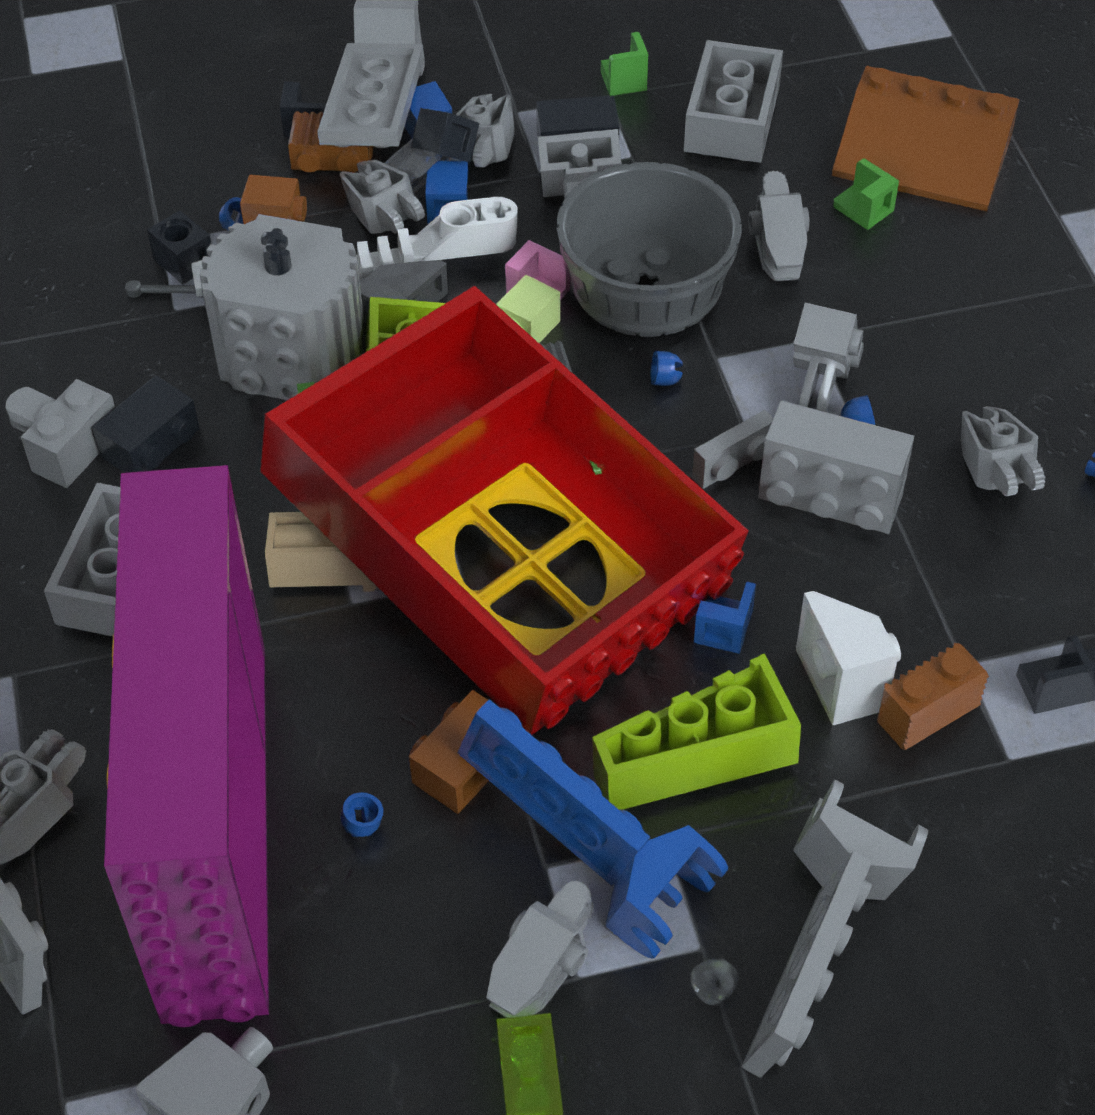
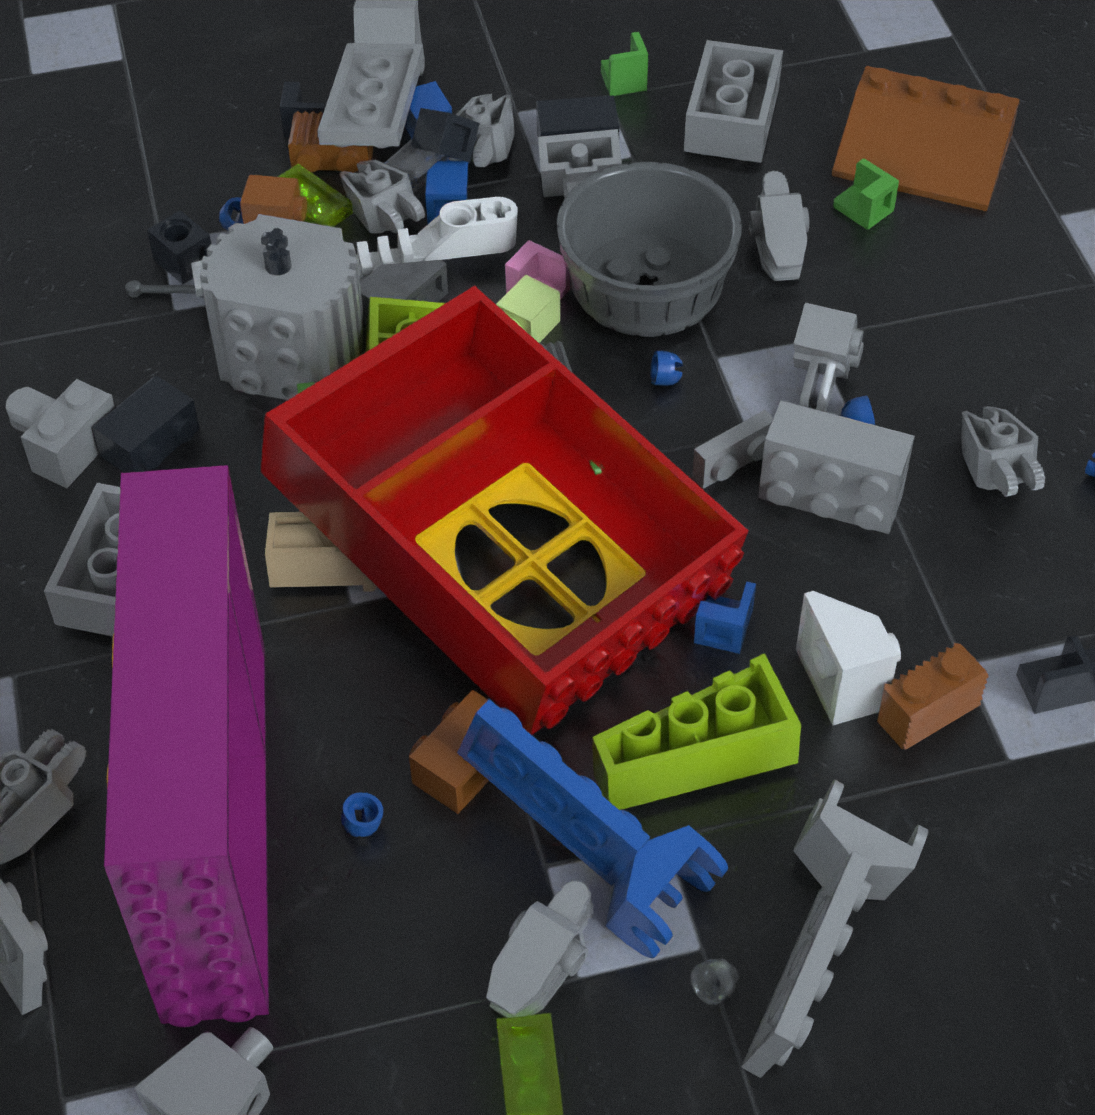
(324, 203): none -> clear neon green plate

